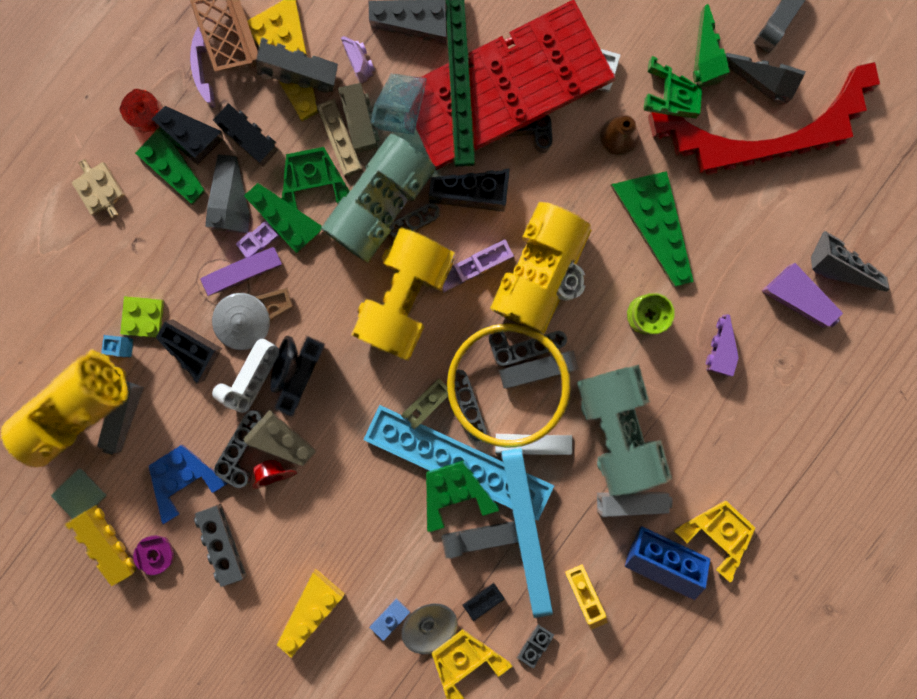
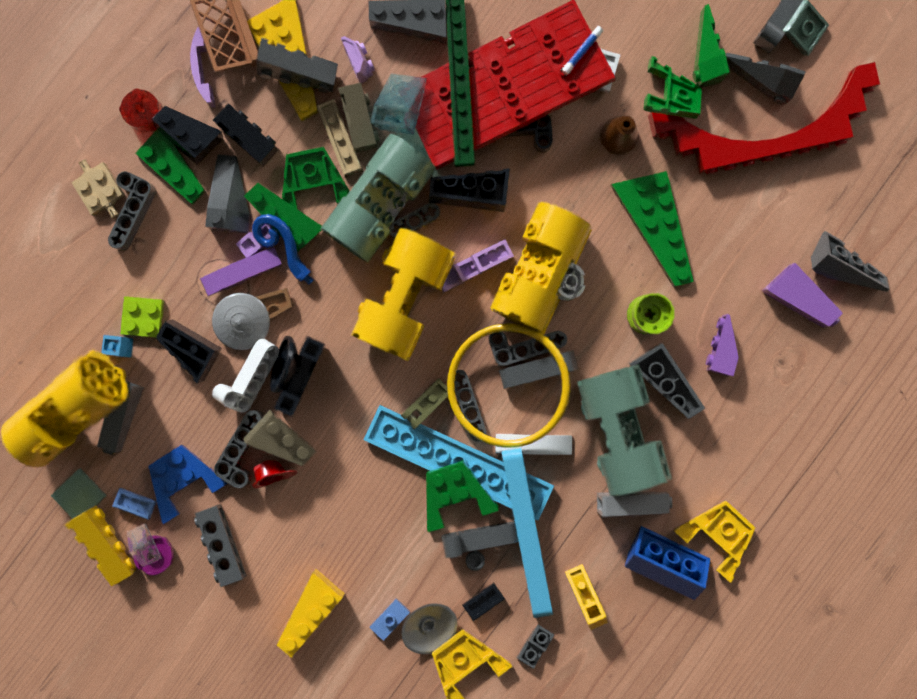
(127, 212): none -> dark grey beam
(134, 503): none -> medium blue plate
(142, 545): none -> clear slope
(295, 265): none -> blue plant
(475, 560): none -> dark grey tile
(582, 50): none -> blue bar
(664, 374): none -> dark grey wedge
(805, 28): none -> sand green tile

